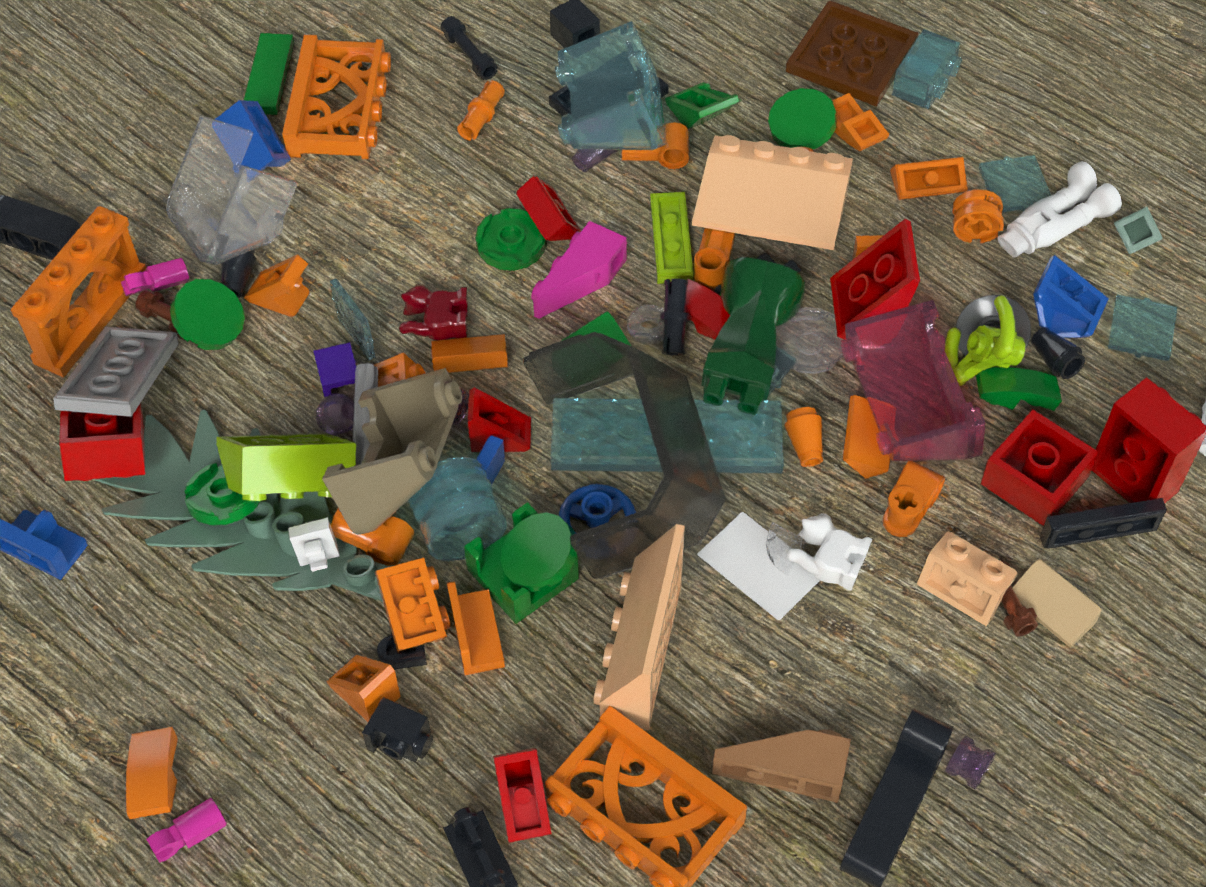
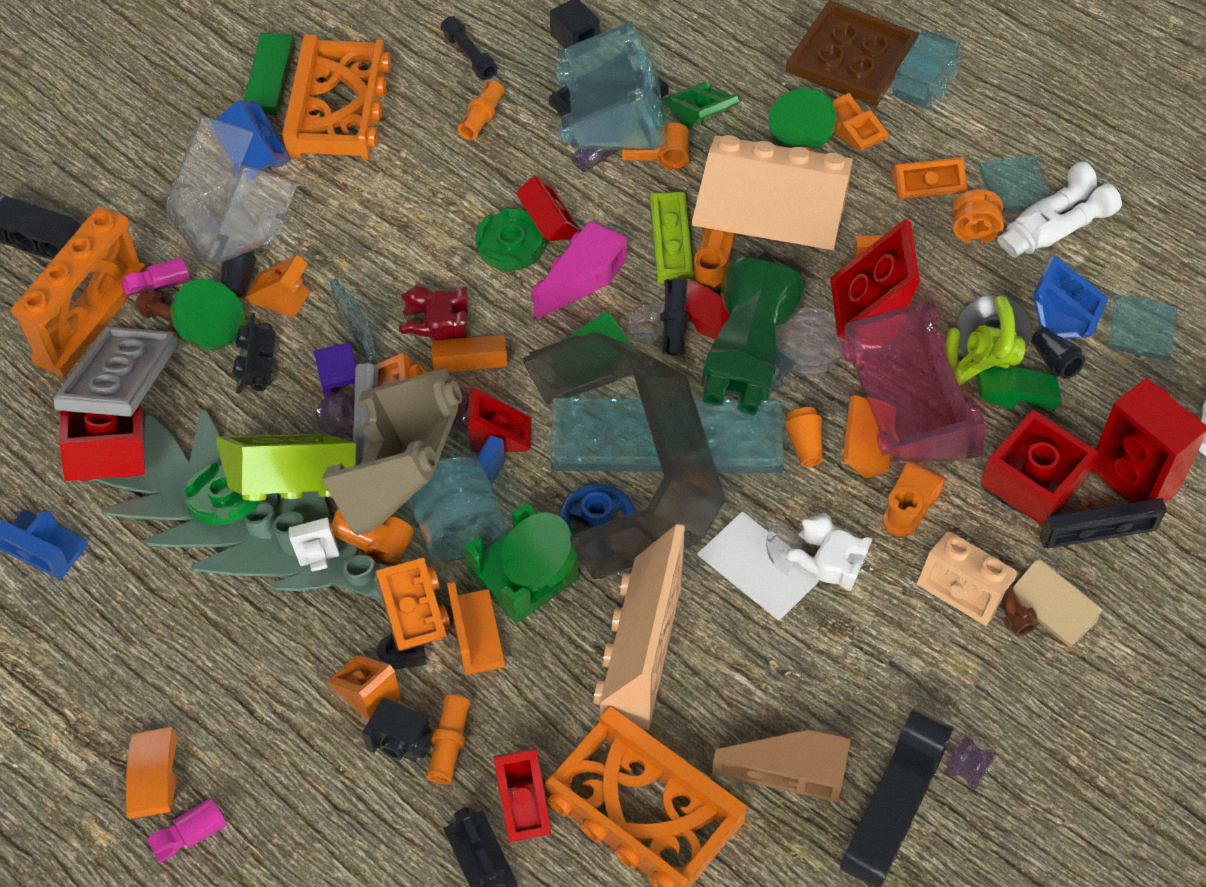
(249, 367): none -> black hinge
(448, 739): none -> orange pin
(1138, 230): sand green slope -> none

